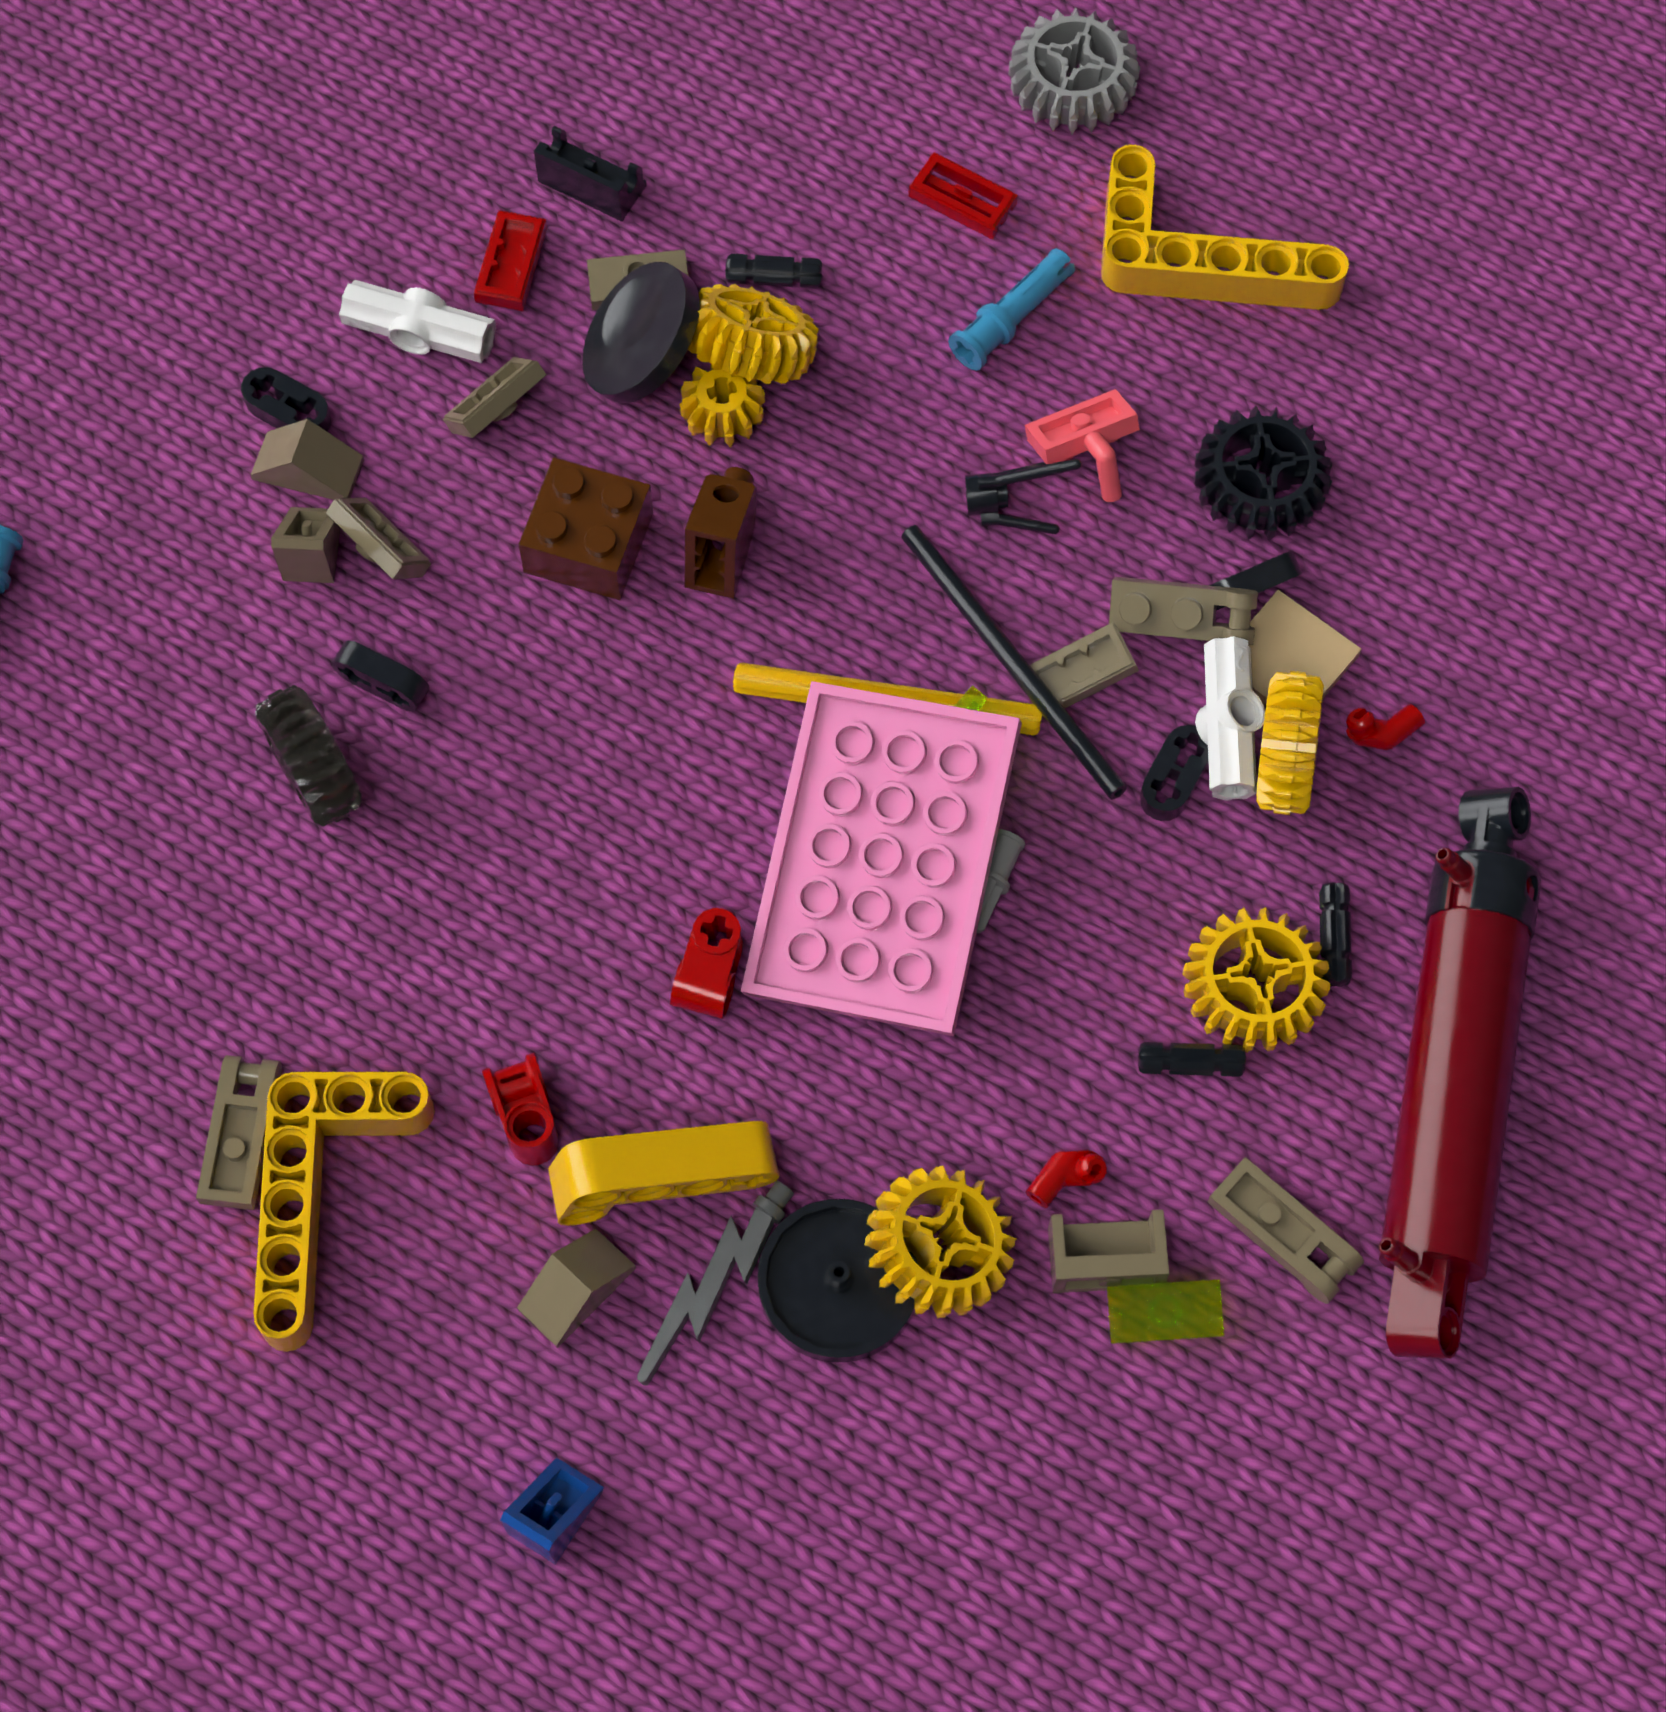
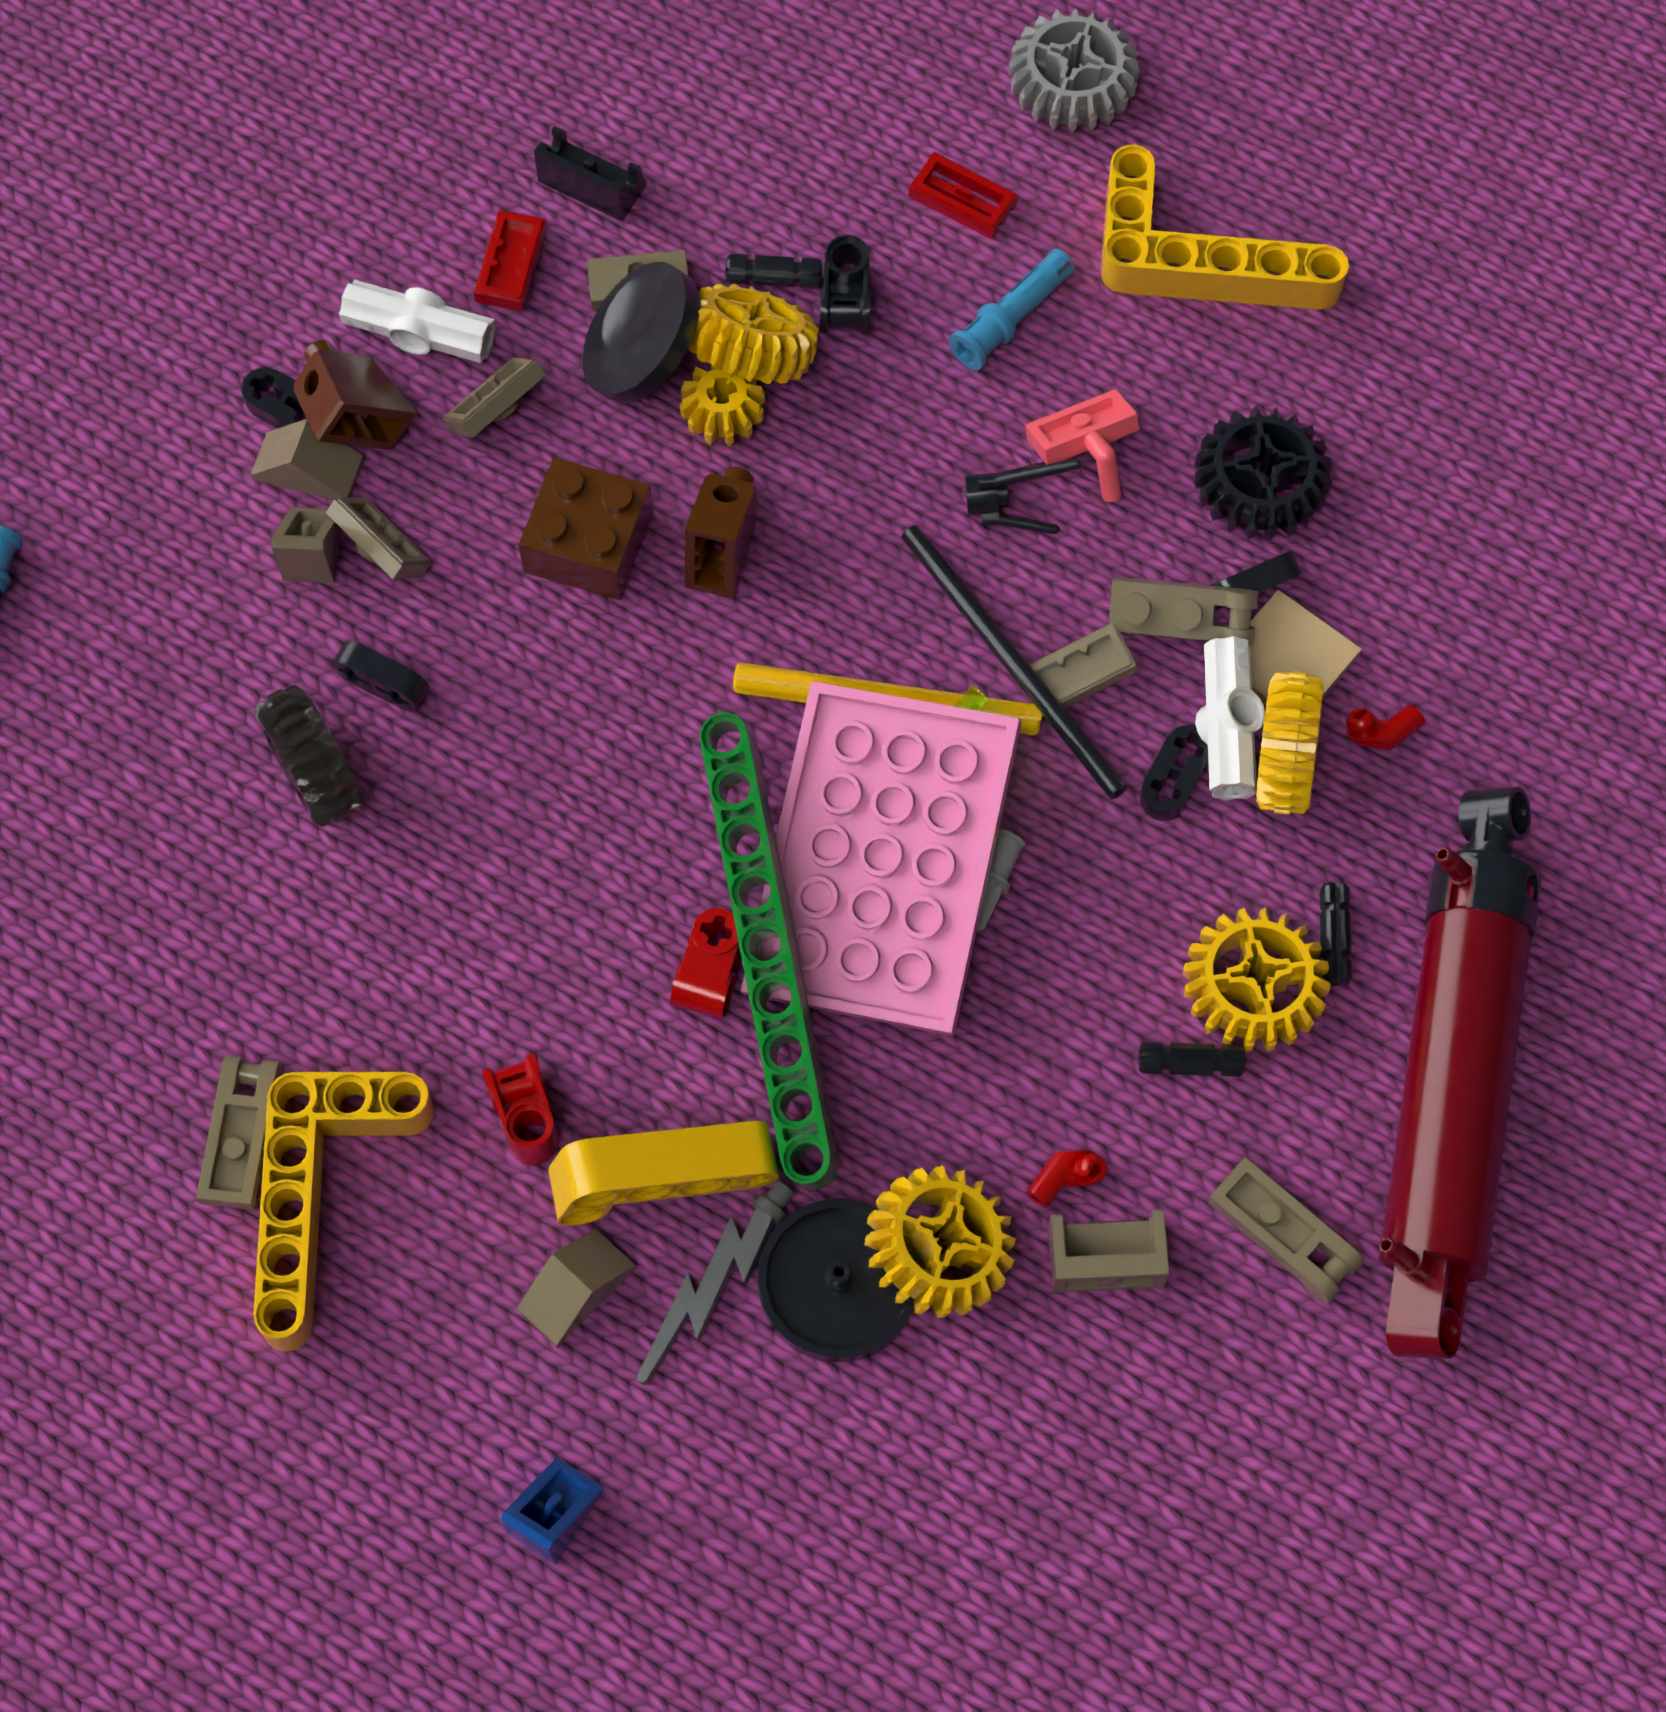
(350, 399): none -> reddish brown torso
(783, 970): none -> green beam
(846, 293): none -> black piece
(1165, 1311): clear neon green plate -> none

